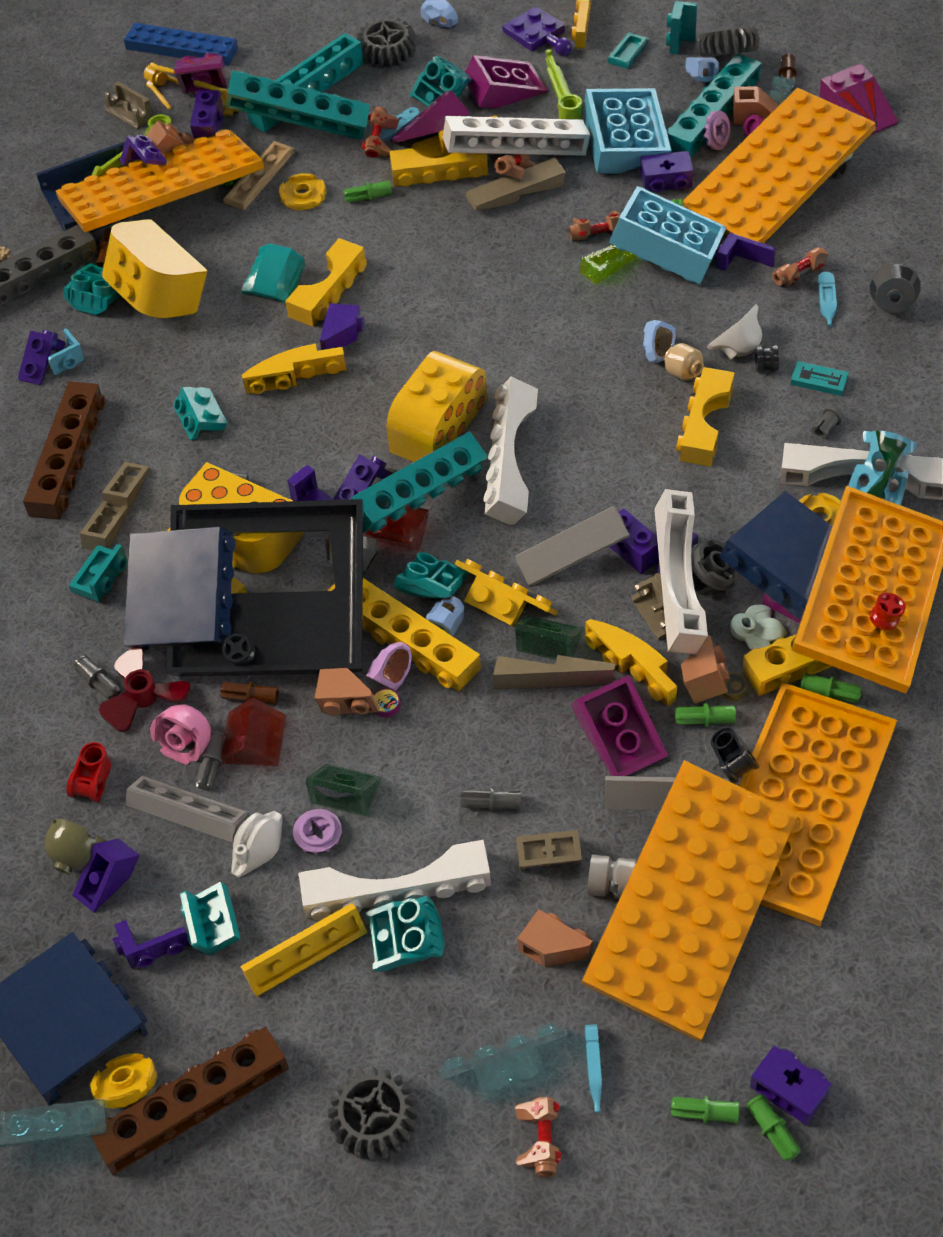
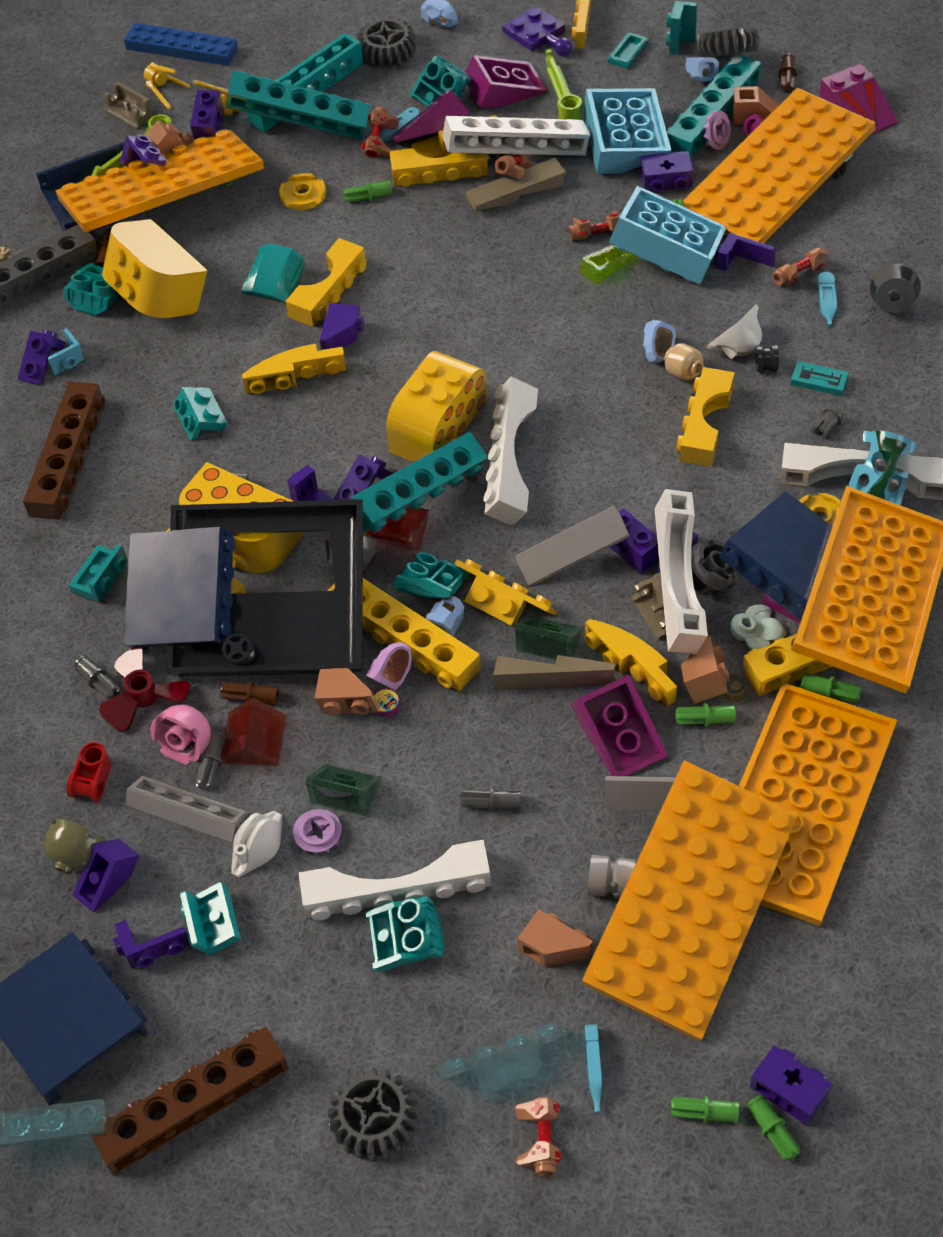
(118, 499): dark tan slope -> none
(140, 1079): yellow tile -> none
(205, 69): magenta slope -> none
(251, 185): tan tile -> none
(304, 949): yellow plate -> none
(548, 849): dark tan hinge -> none
(732, 754): black piece -> none
(781, 88): clear light blue wheel -> none
(887, 611): red wheel -> none

